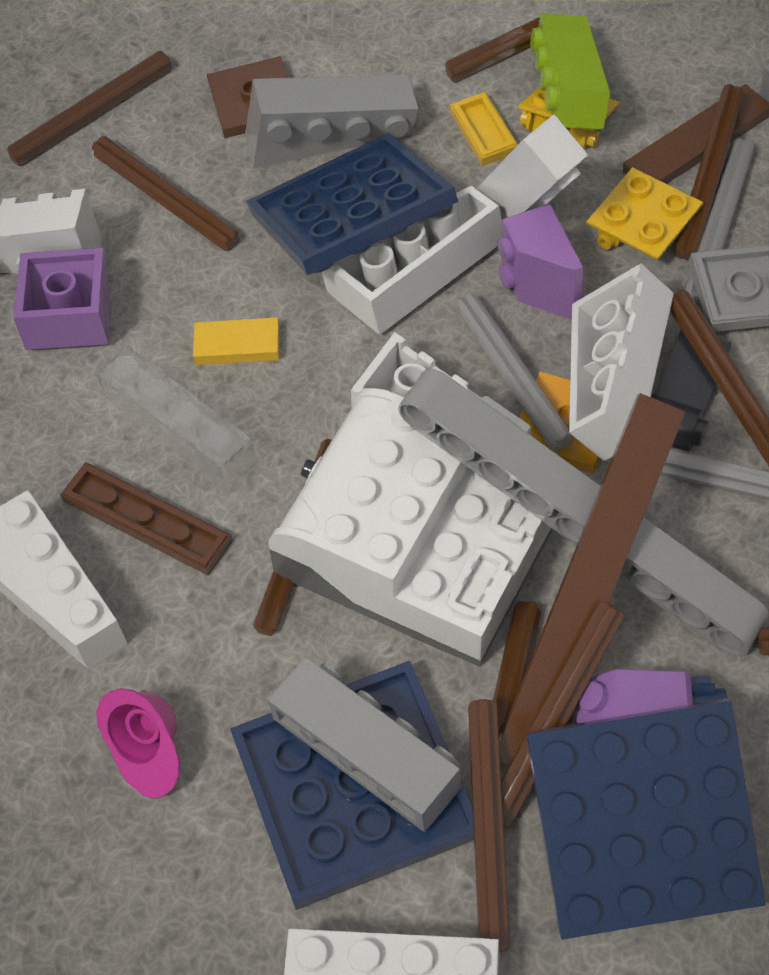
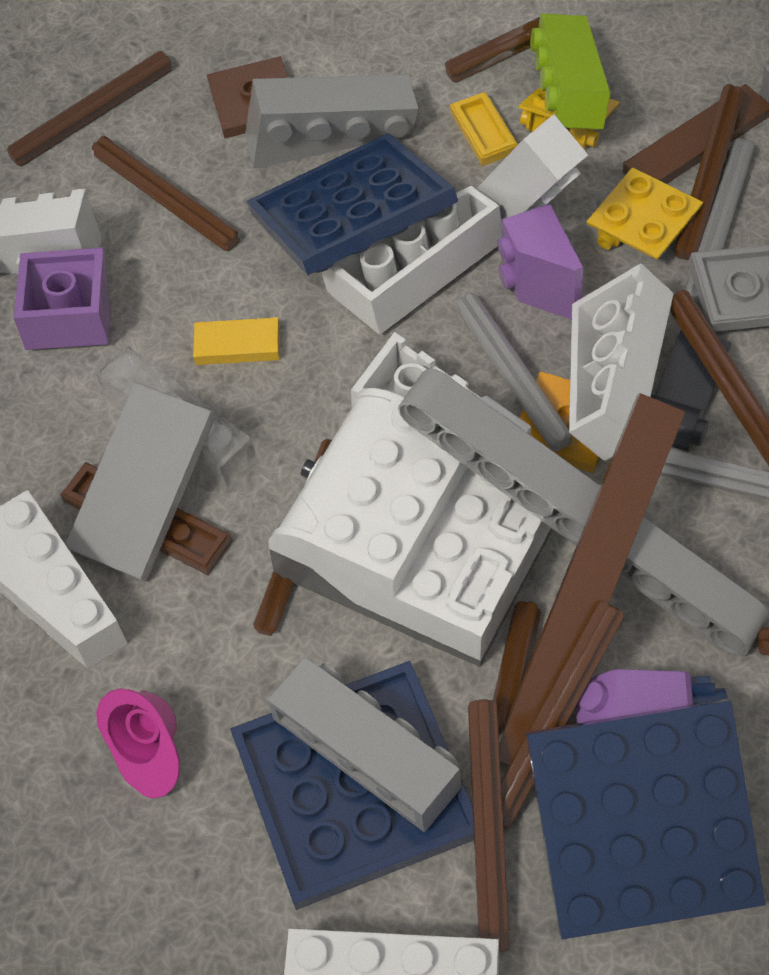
(140, 481): none -> light grey tile

